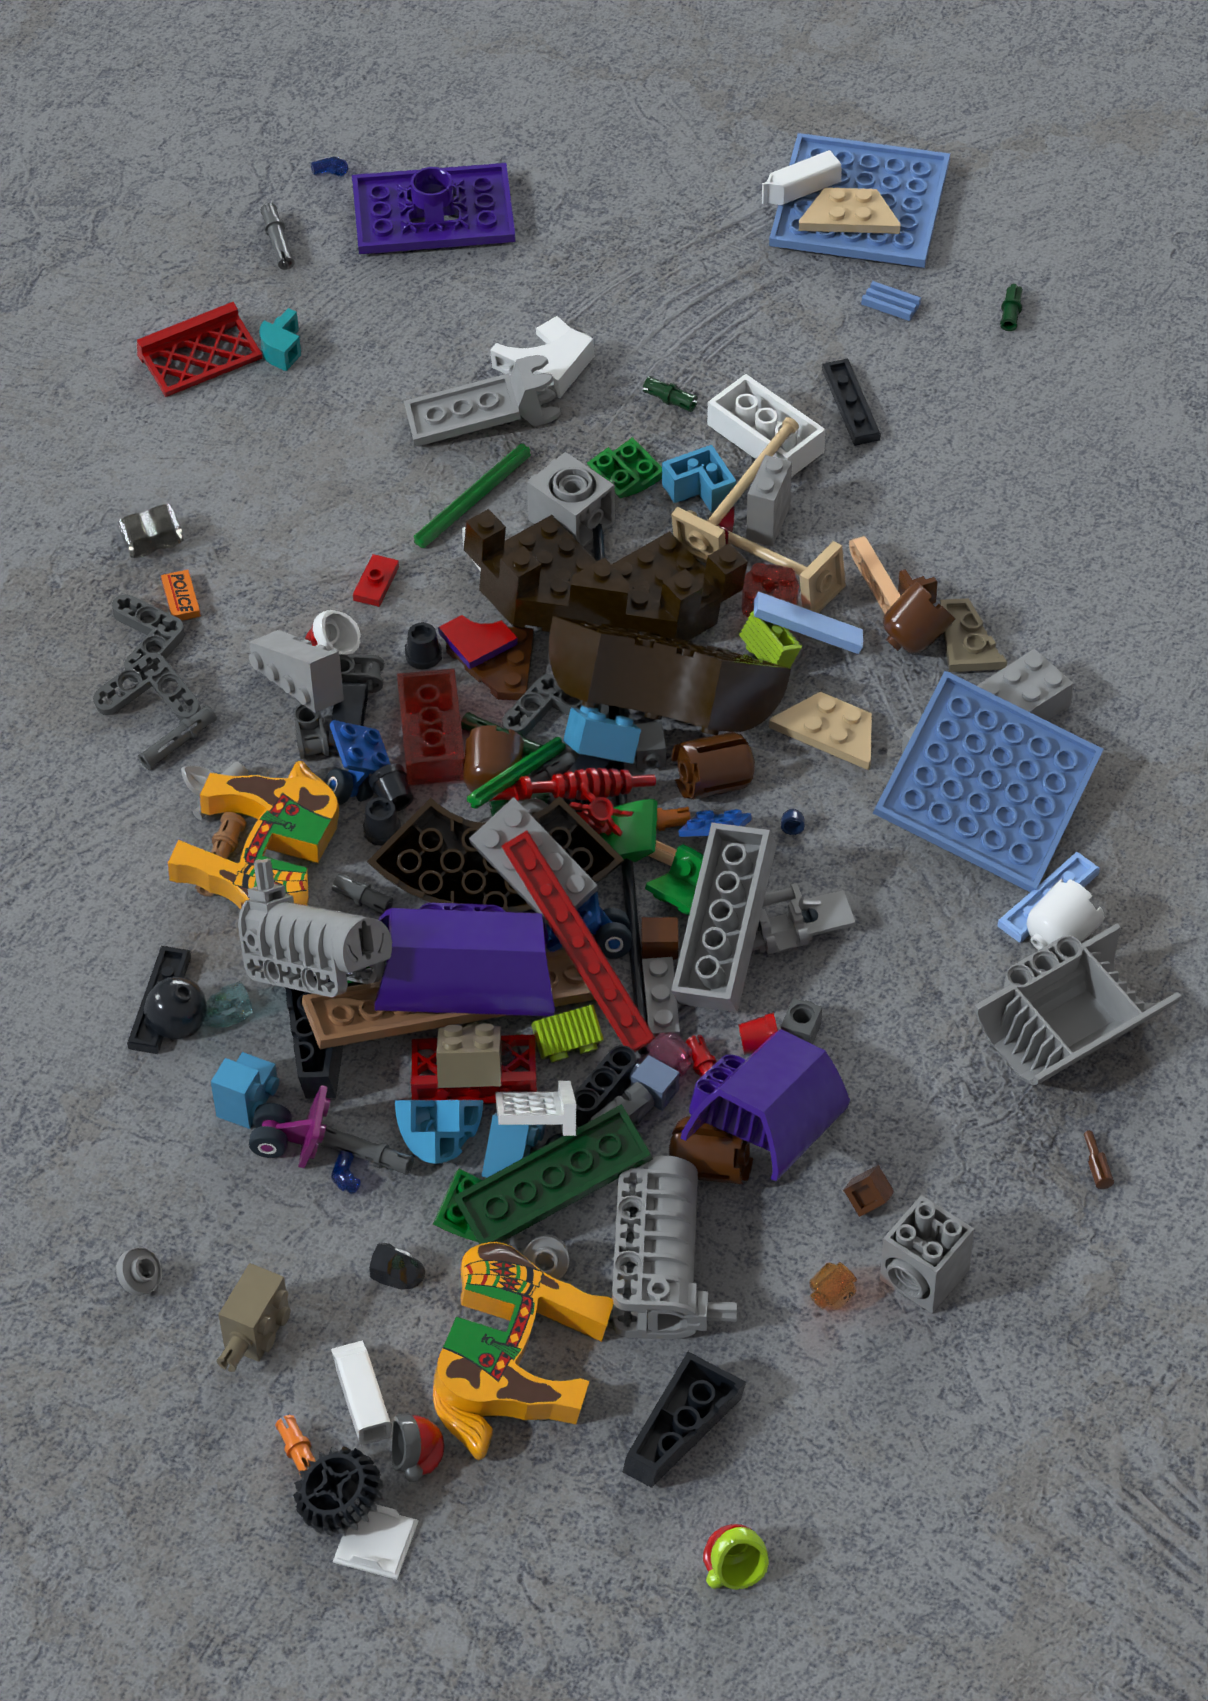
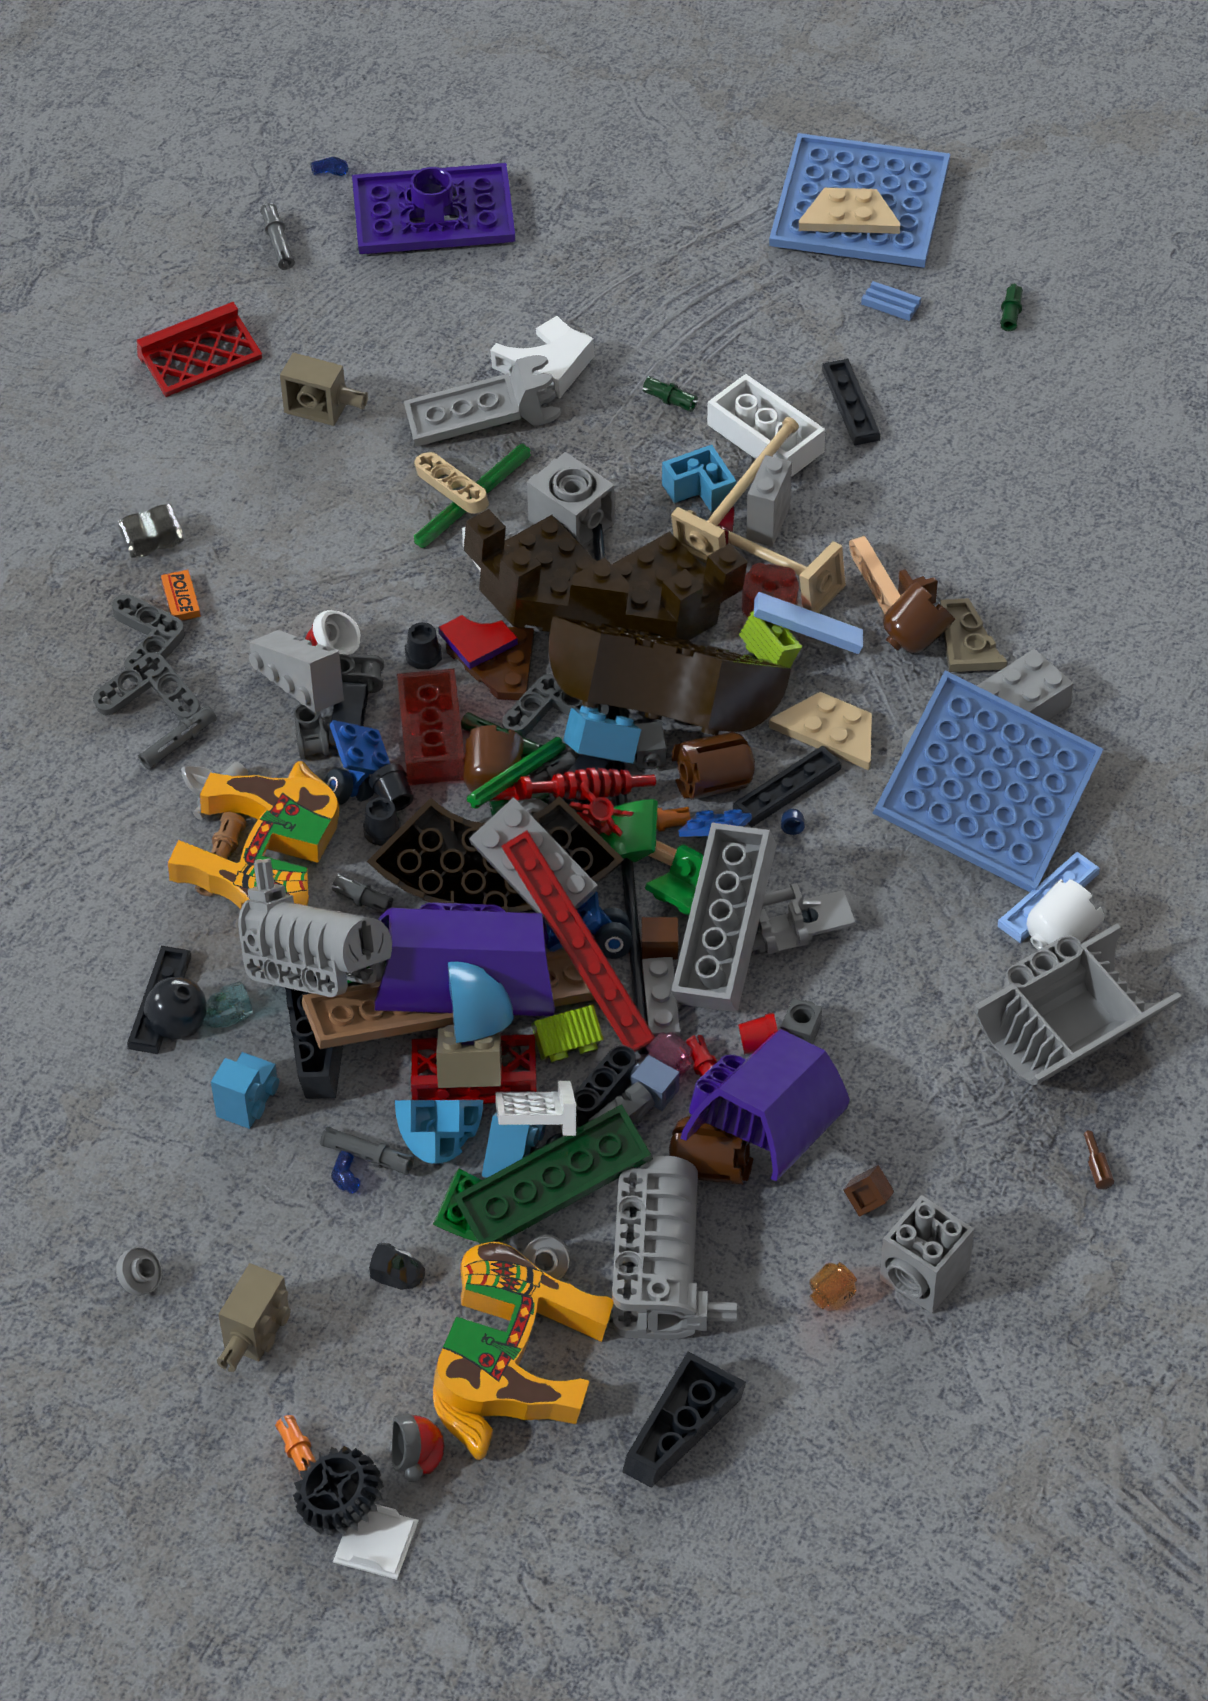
(276, 1129): plate -> none
(279, 340): teal brick -> none
(317, 390): none -> dark tan brick
(362, 1392): white piece -> none
(375, 580): red plate -> none
(447, 485): none -> tan beam
(478, 1002): none -> dark azure brick
(627, 468): green slope -> none
(735, 1557): lime piece -> none
(788, 785): none -> black tile
(802, 179): white piece -> none

